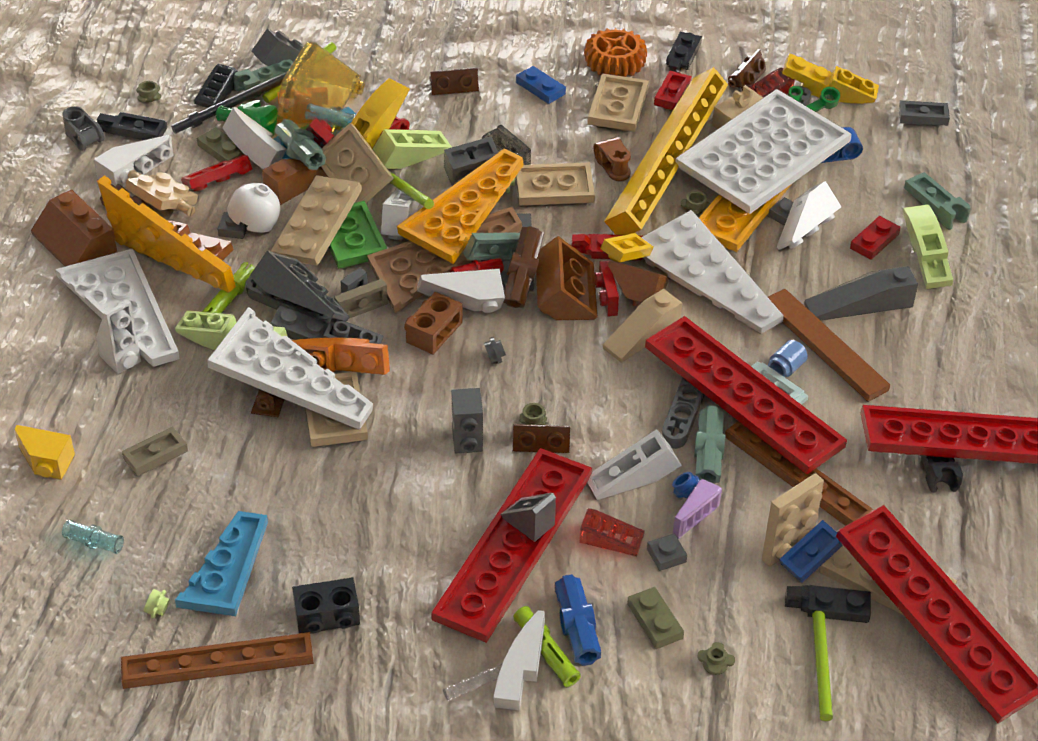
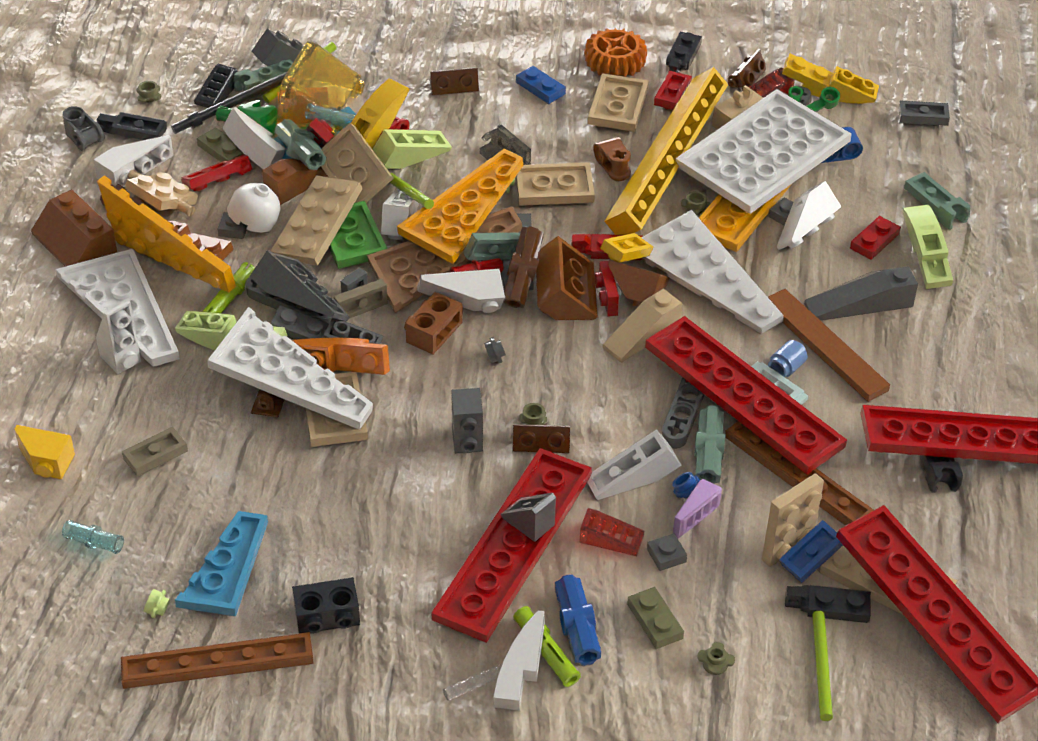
(465, 158): dark grey brick -> none

